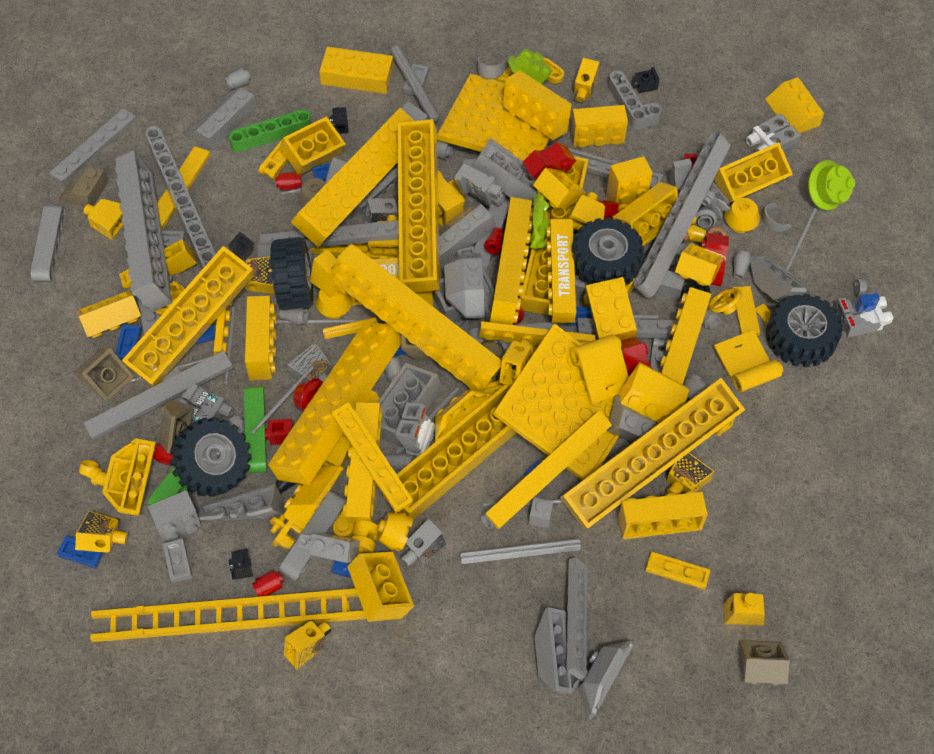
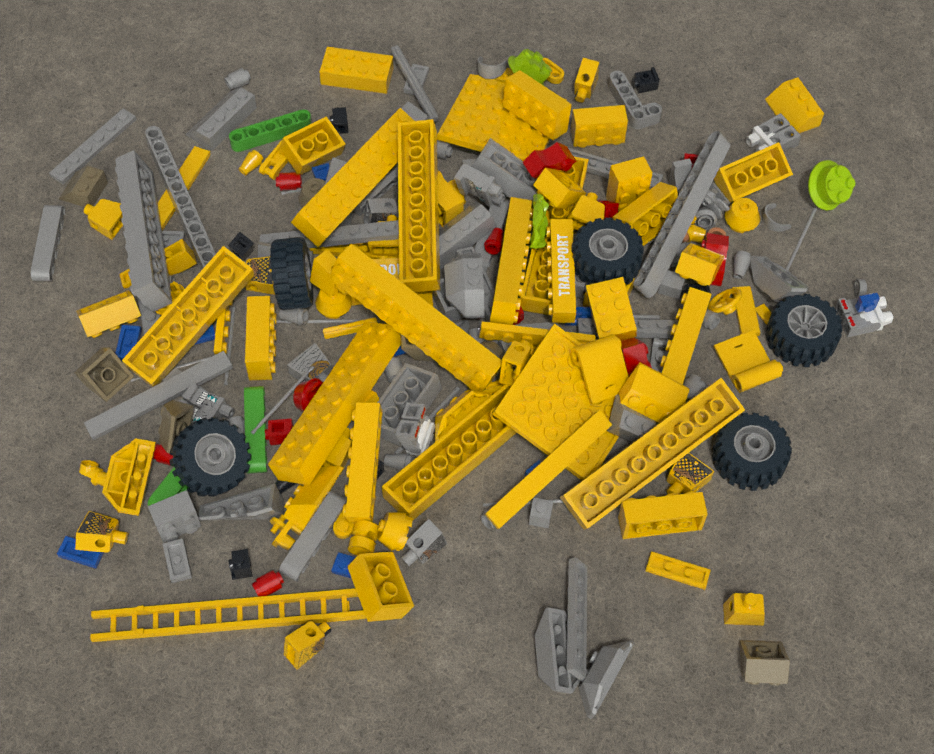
(251, 162): none -> yellow cone
(330, 546): light grey hinge -> none
(372, 457): yellow plate -> none
(520, 551): light grey axle -> none
(752, 451): none -> black wheel

